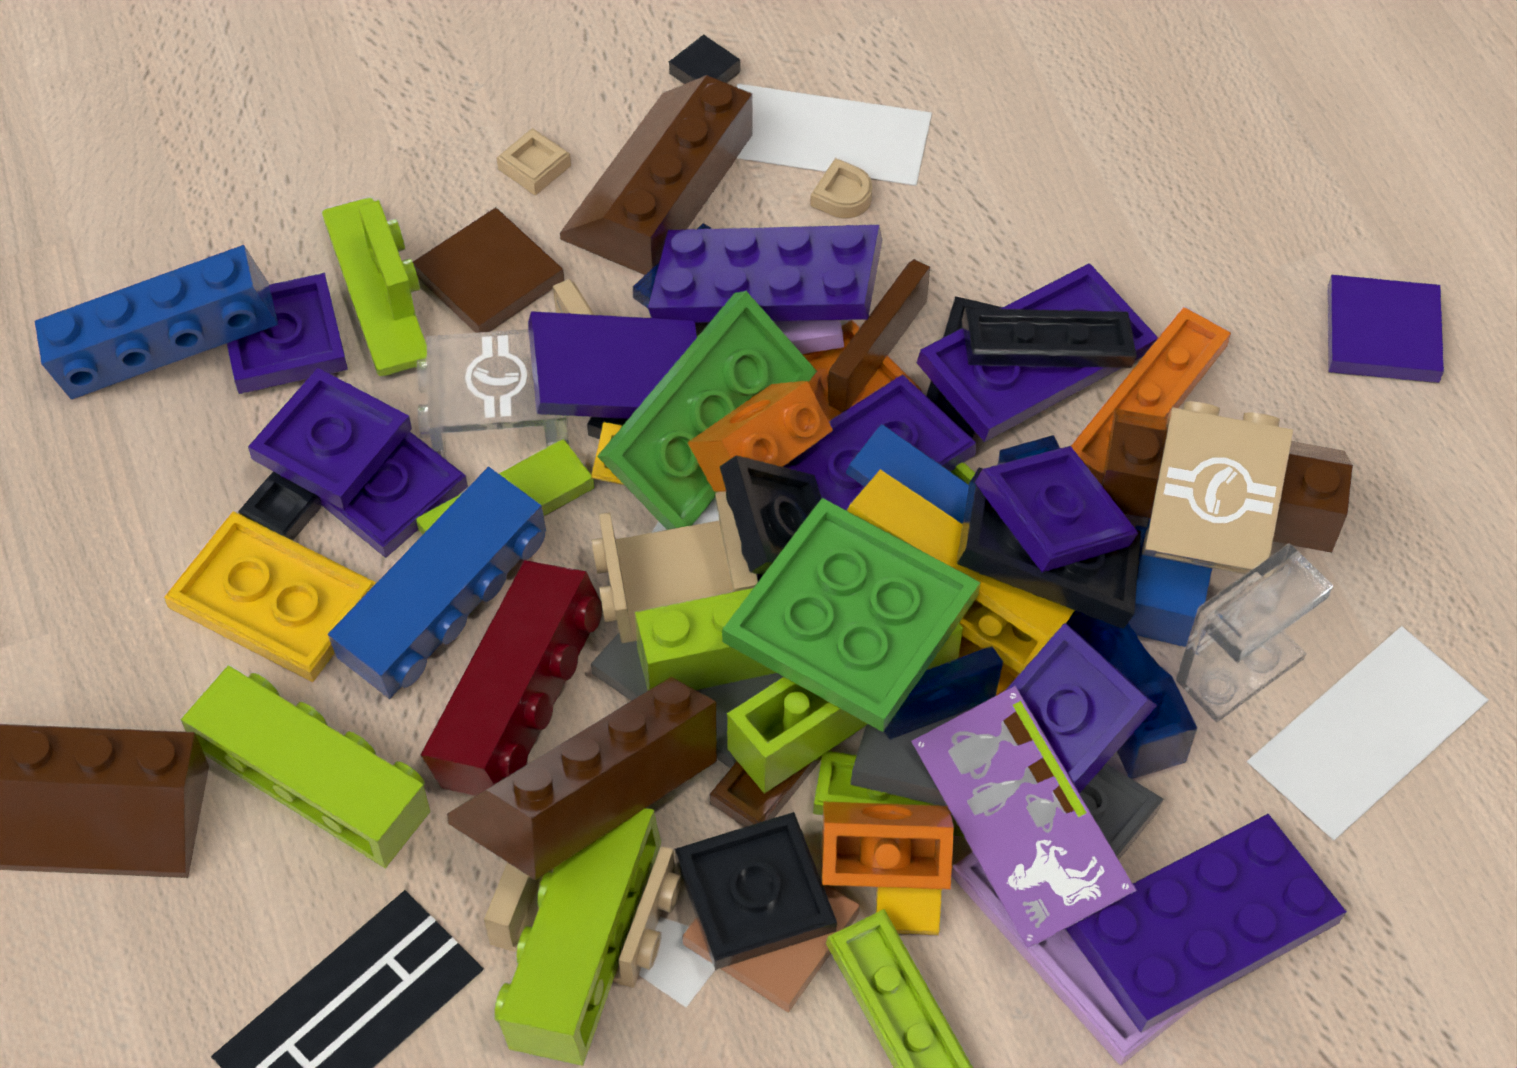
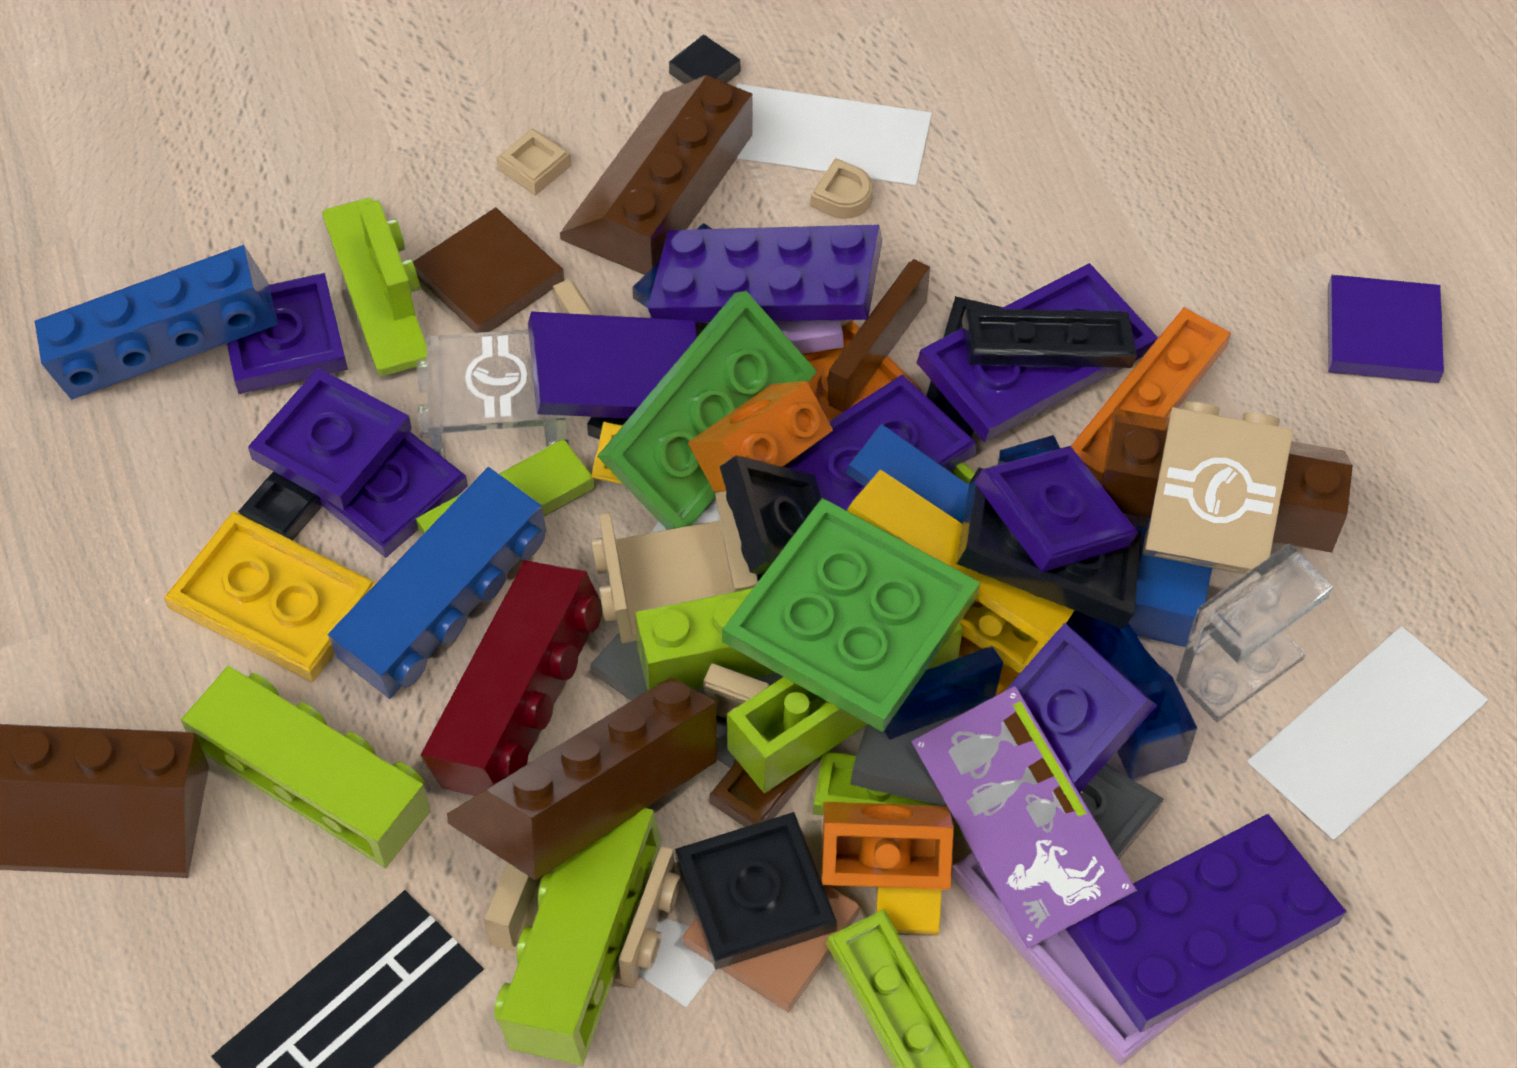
(729, 688): none -> tan tile

